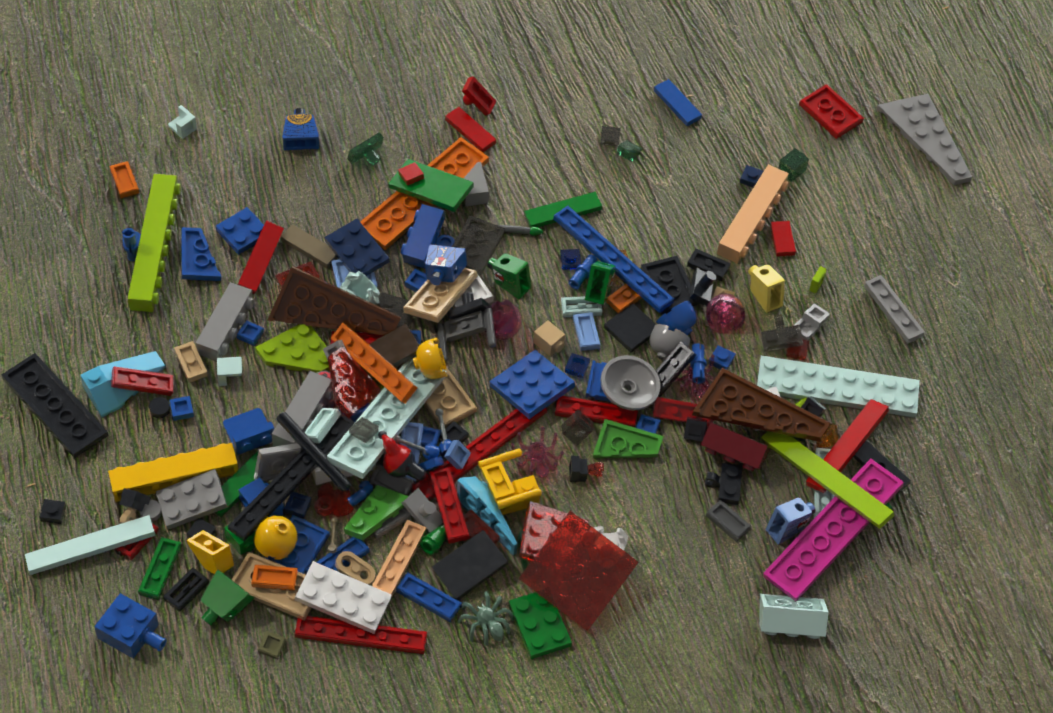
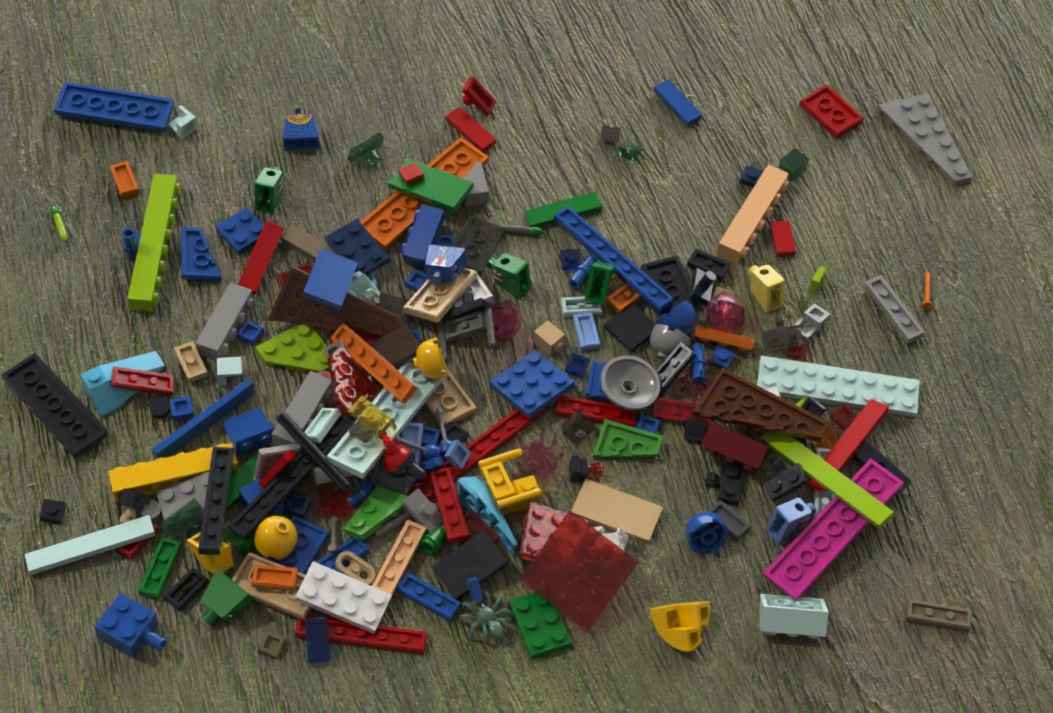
(59, 223): none -> lime piece
(114, 106): none -> blue plate
(183, 519): none -> clear green tile
(204, 420): none -> blue tile
(216, 501): none -> black tile
(268, 181): none -> green torso
(277, 468): none -> red tile
(317, 640): none -> clear blue tile
(330, 279): none -> blue tile
(371, 416): none -> clear yellow panel
(474, 589): none -> blue tile
(617, 510): none -> tan tile
(681, 623): none -> yellow brick
(706, 532): none -> blue cylinder
(724, 339): none -> orange plate
(786, 479): none -> black plate
(843, 417): none -> clear red tile
(927, 304): none -> orange piece
(938, 615): none -> dark tan tile

